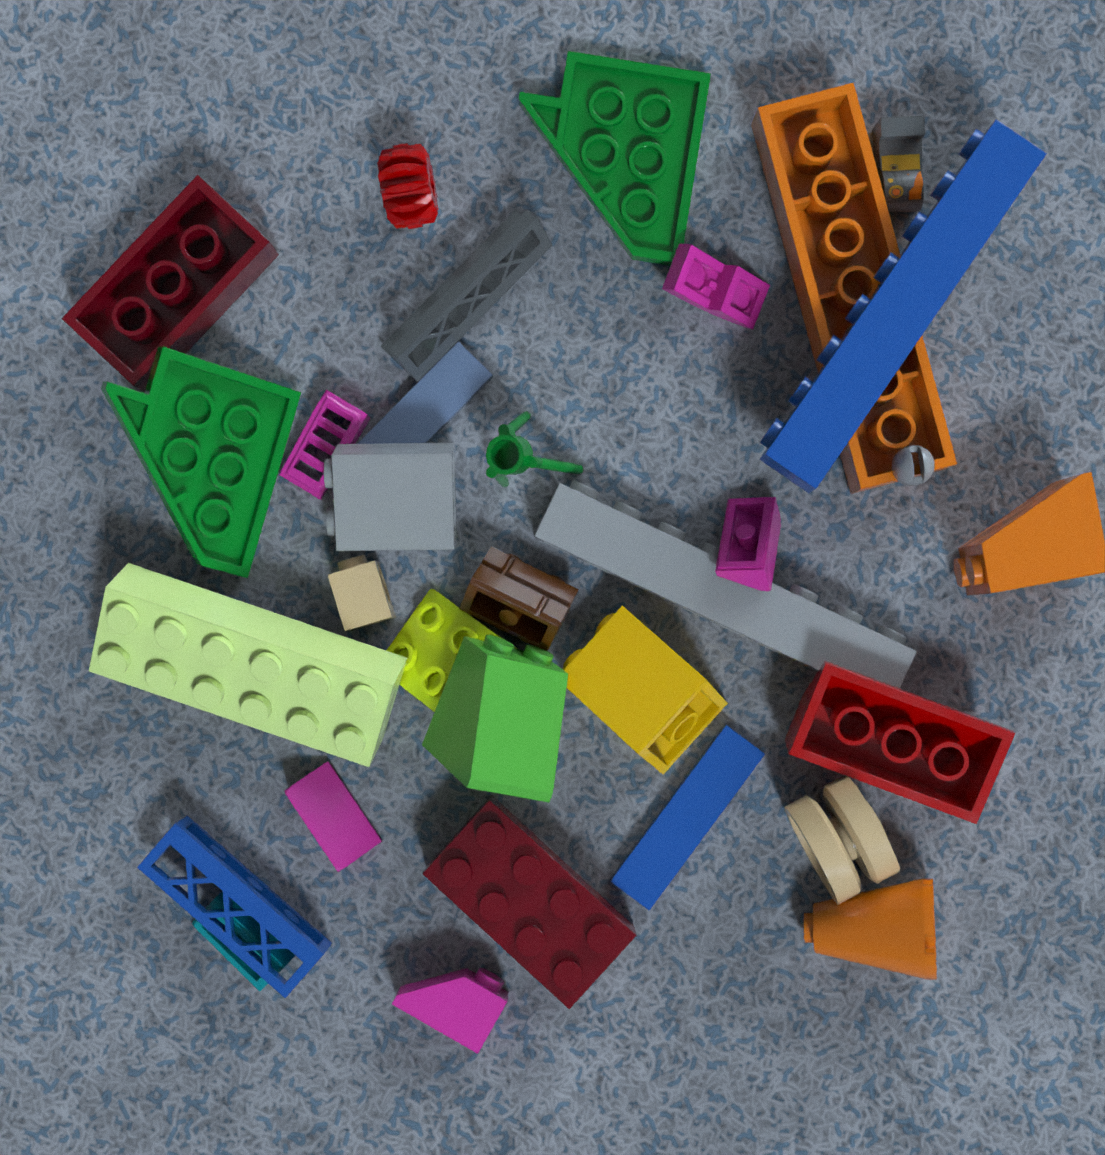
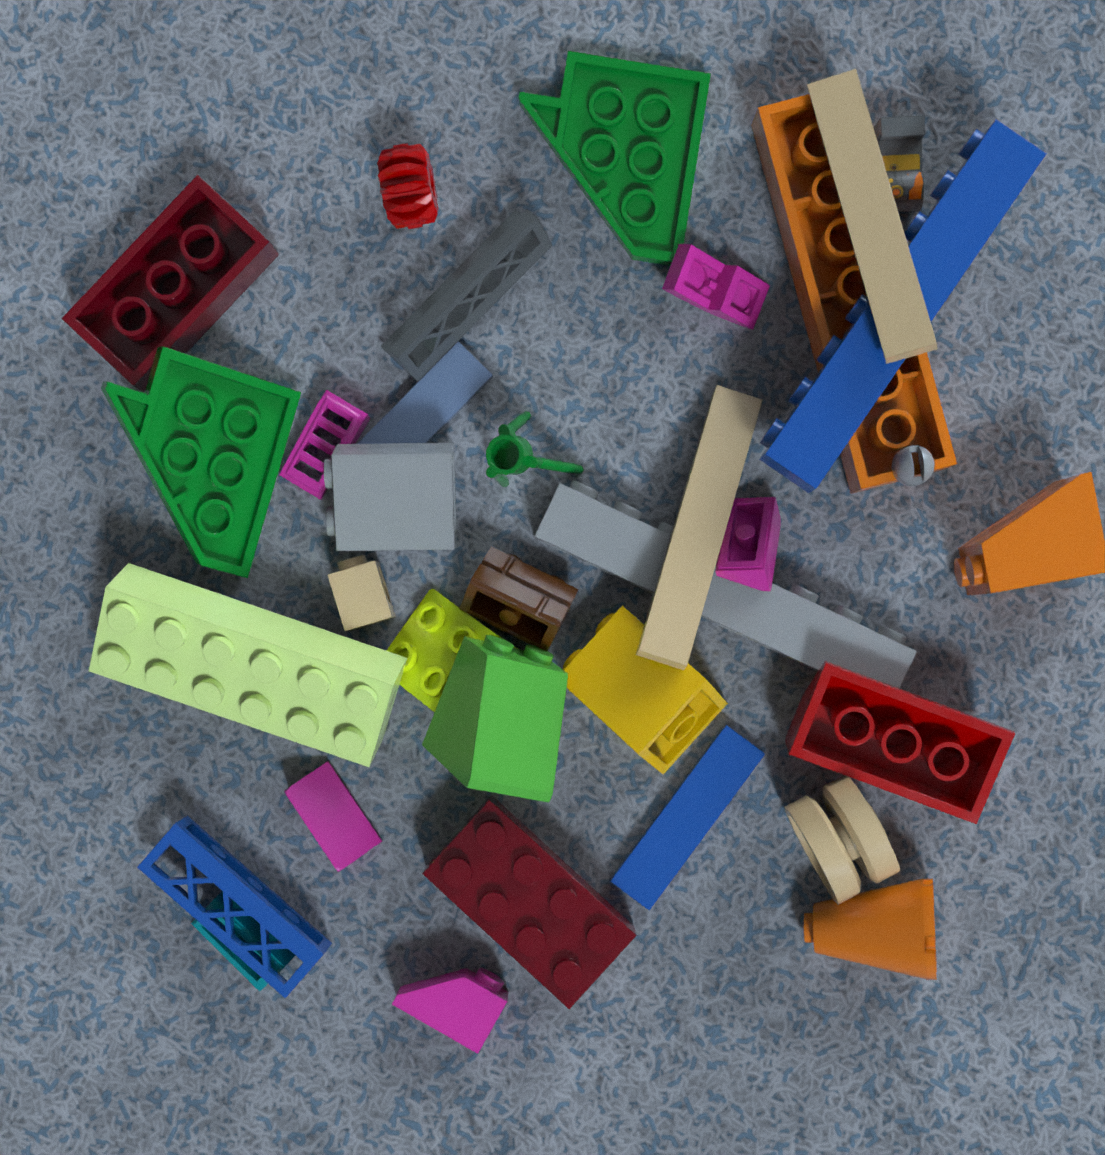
(699, 528): none -> tan tile
(872, 217): none -> tan tile

